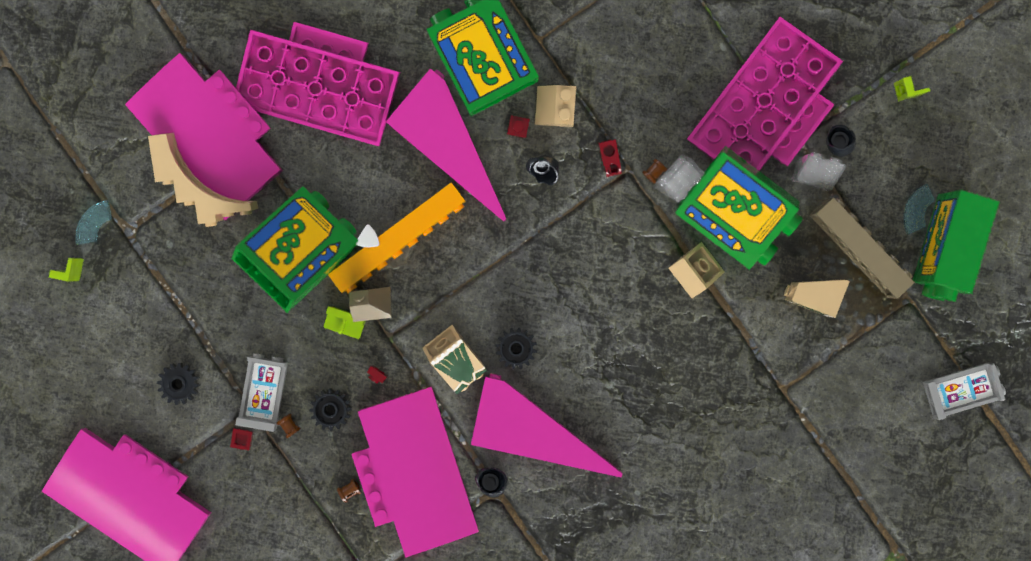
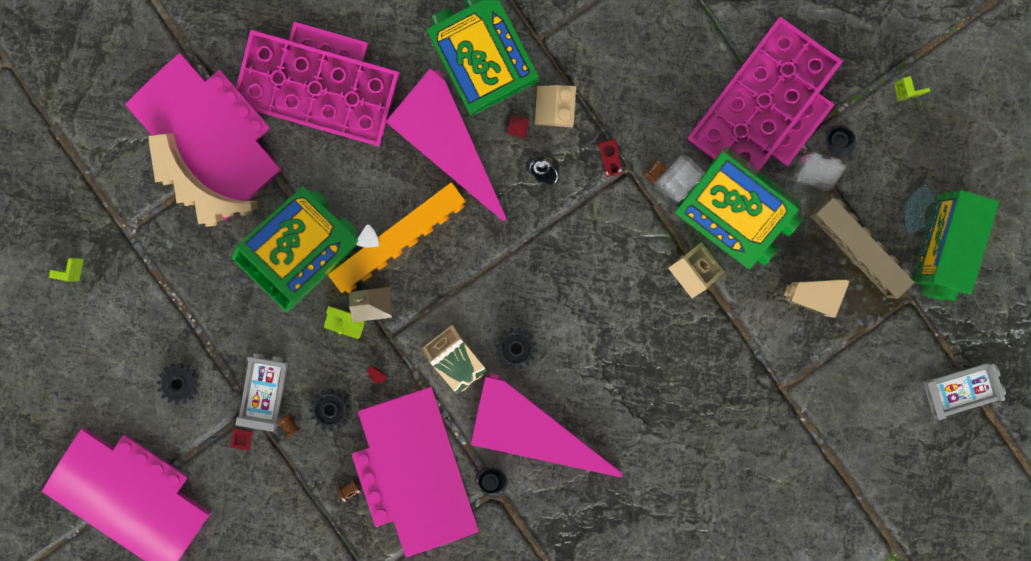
(91, 222): clear light blue tile -> none

